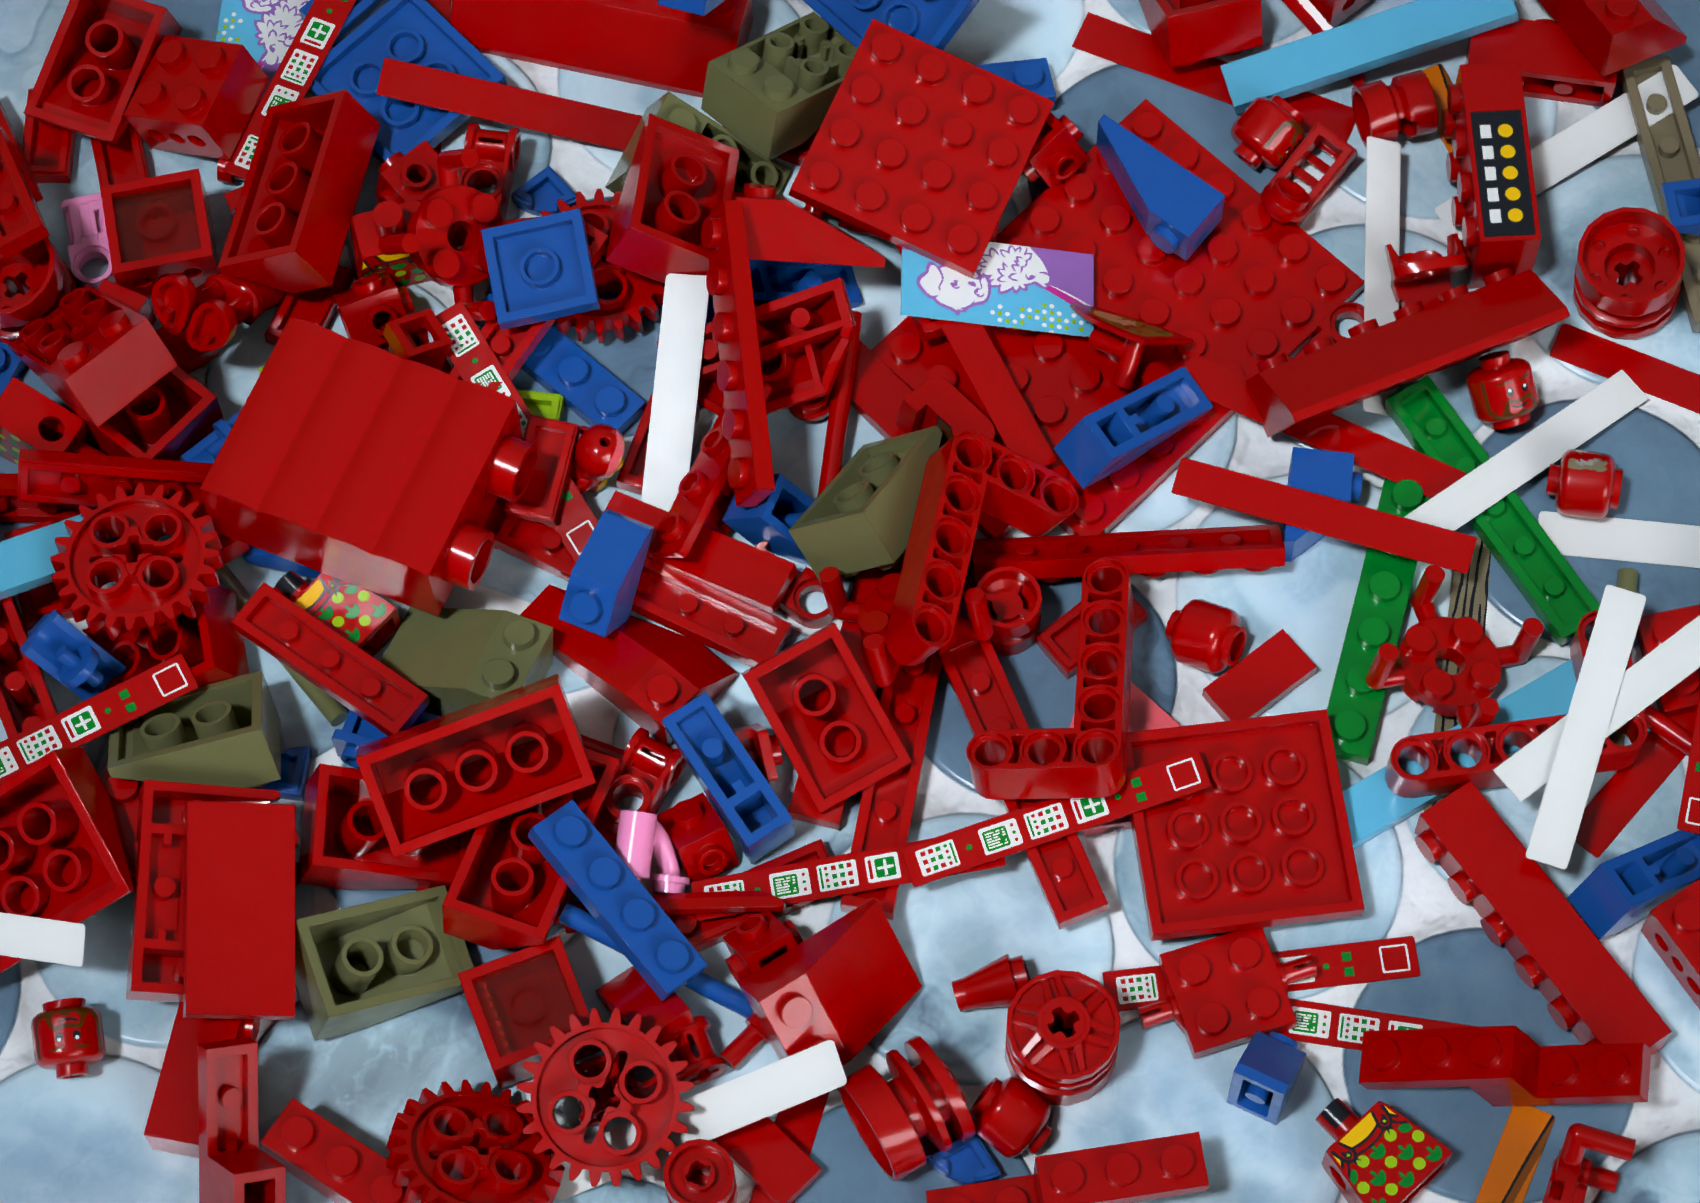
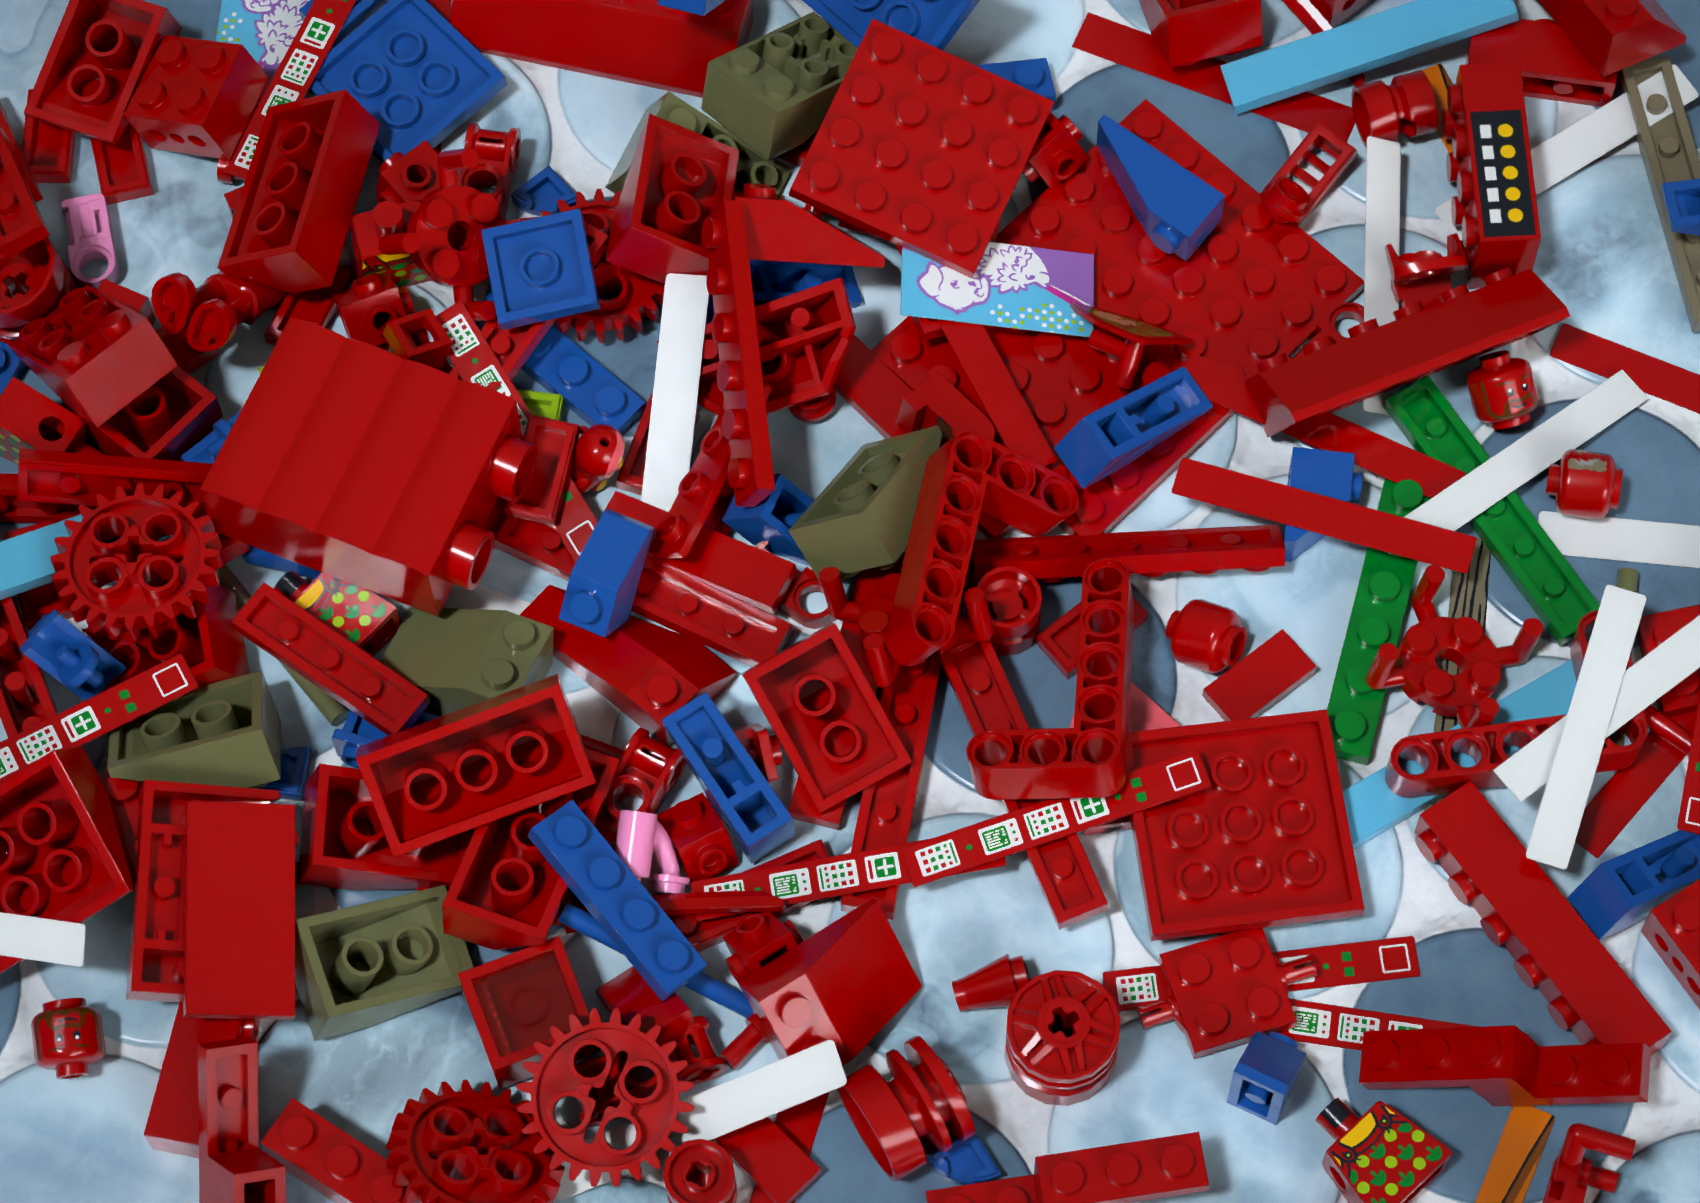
(159, 230): piece -> none
(506, 104): red sticker -> none
(839, 411): red bar -> none
(1011, 1117): red head -> none
(1267, 132): red head -> none
(1628, 273): red wheel -> none

